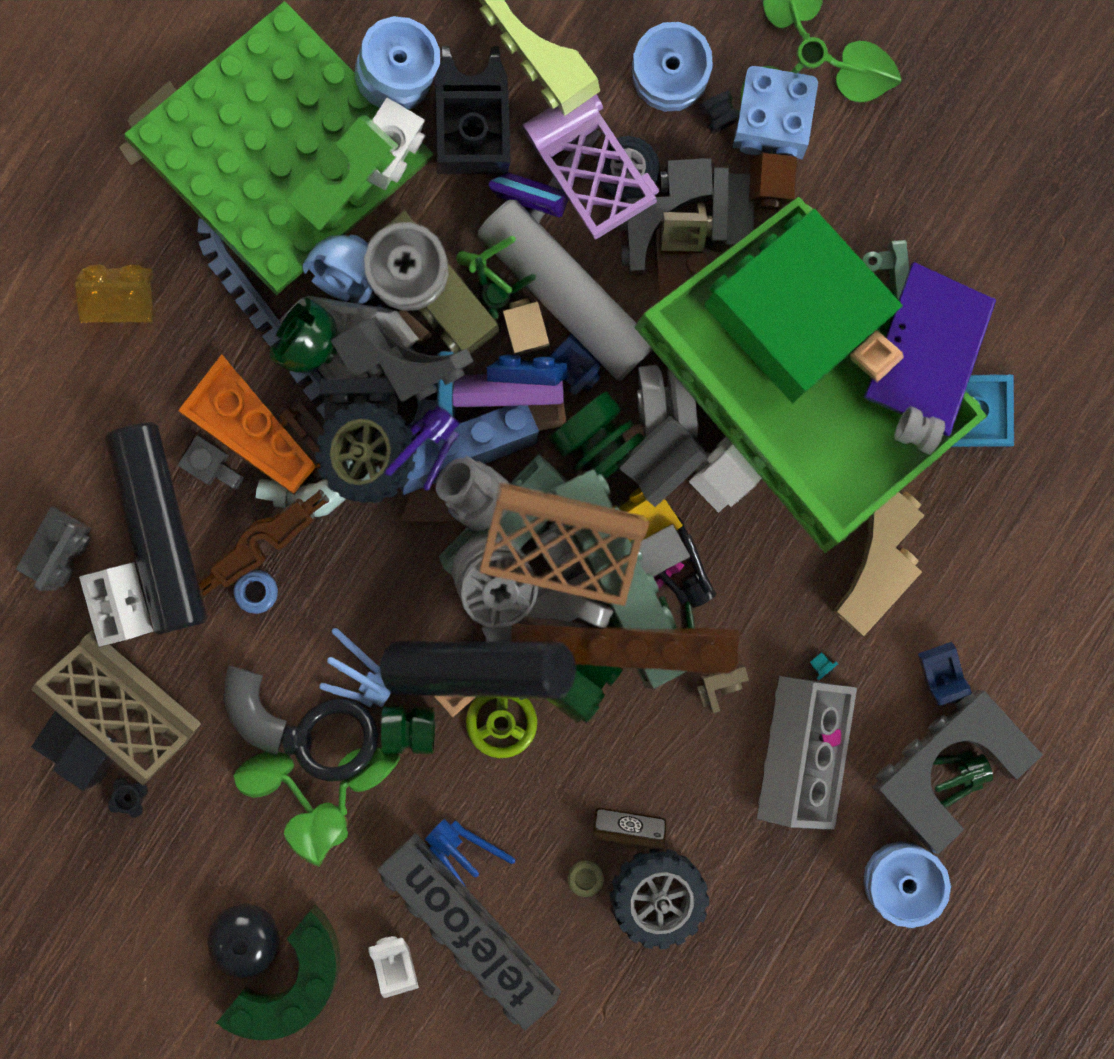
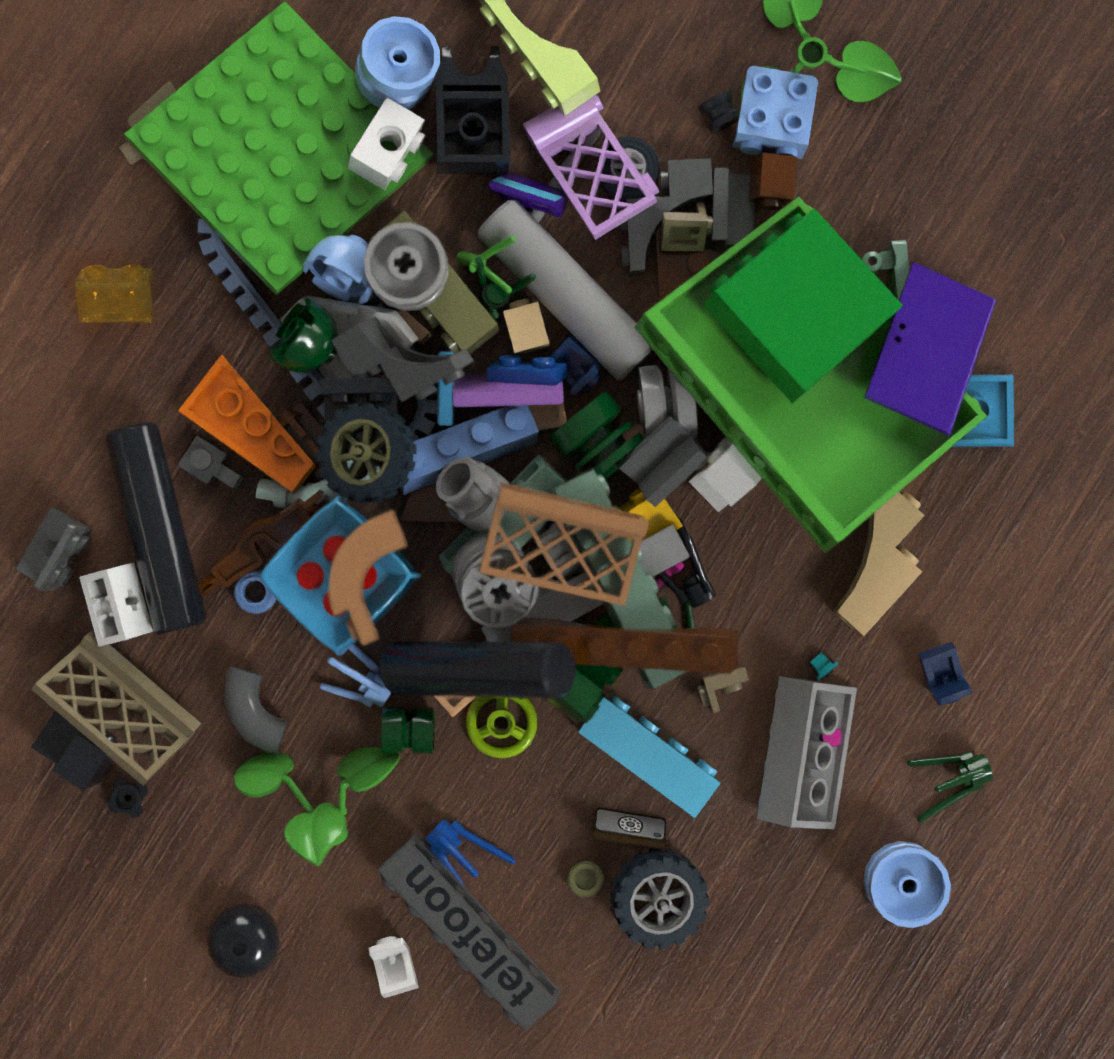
(287, 1012): dark green brick -> none
(298, 740): black piece -> none
(302, 570): none -> dark azure piece
(351, 564): none -> medium nougat arch
(367, 151): bright green arch -> none
(437, 426): dark purple plant -> none
(588, 609): light grey beam -> none
(651, 757): none -> medium azure brick
(677, 45): light blue wheel -> none
(876, 356): light nougat tile -> none
(908, 783): dark grey arch -> none
(919, 430): light grey wheel -> none

